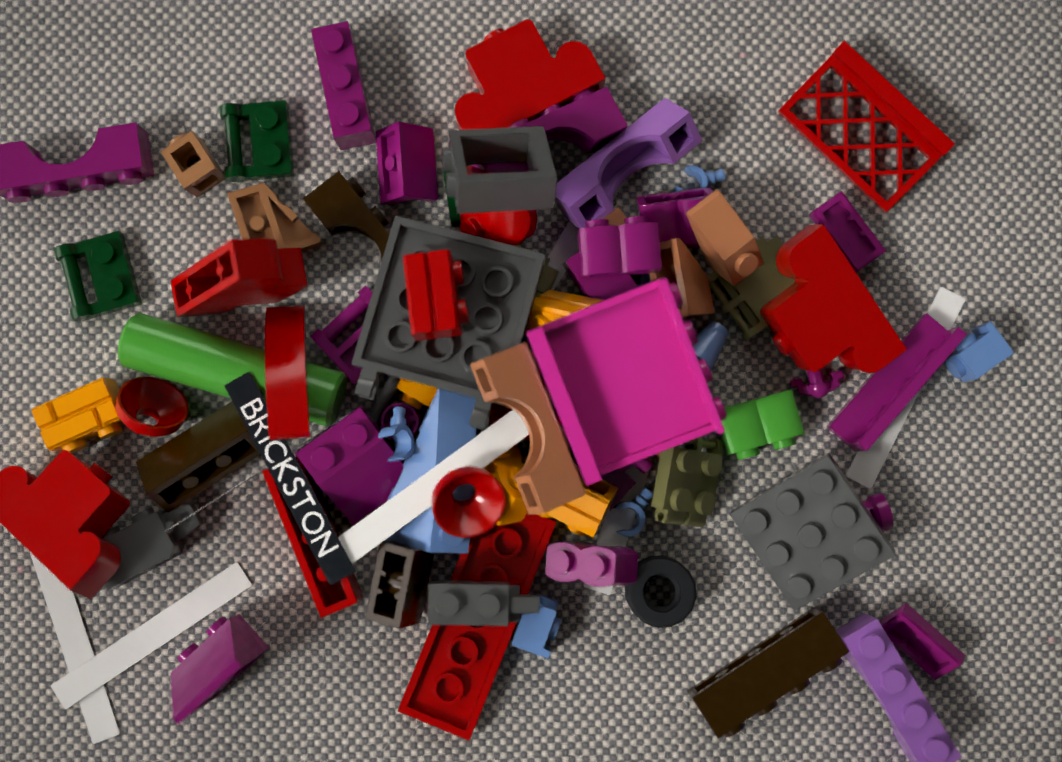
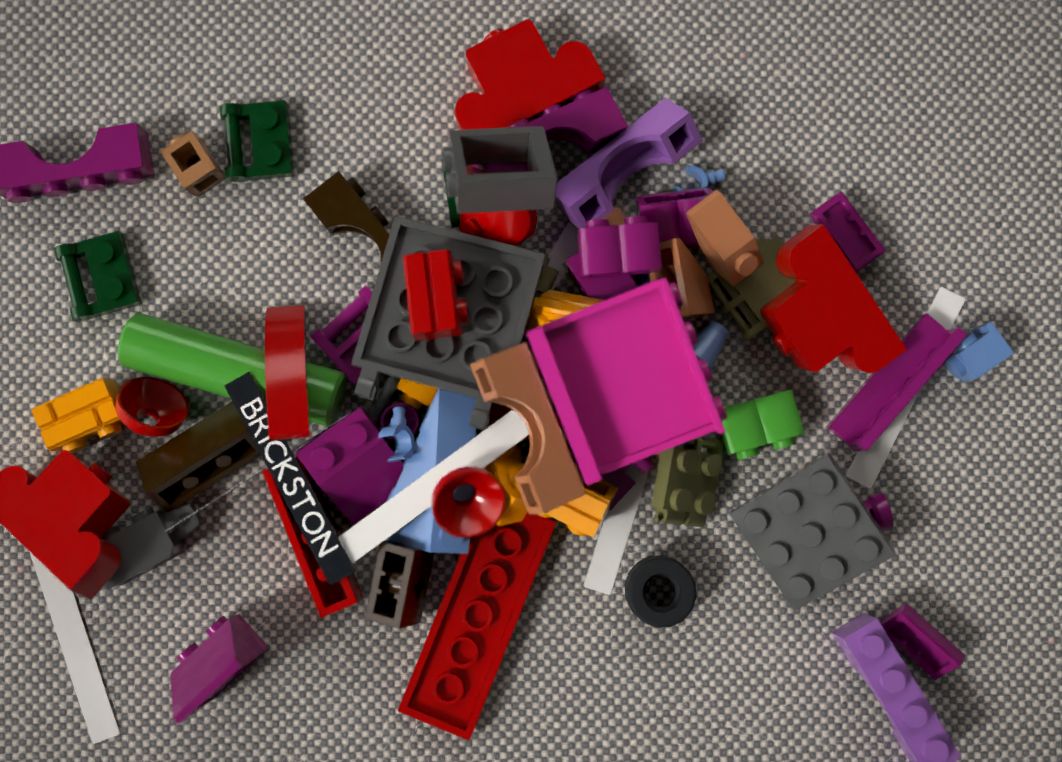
(151, 635): white sticker -> none
(238, 275): red brick -> none
(265, 216): medium nougat wing -> none
(343, 85): magenta brick -> none
(406, 163): magenta panel -> none
(477, 602): dark grey hinge -> none
(536, 628): medium blue brick -> none
(591, 564): magenta brick -> none
(638, 504): medium blue piece -> none
(768, 672): dark brown brick -> none
(818, 386): magenta piece -> none
(888, 103): red fence -> none

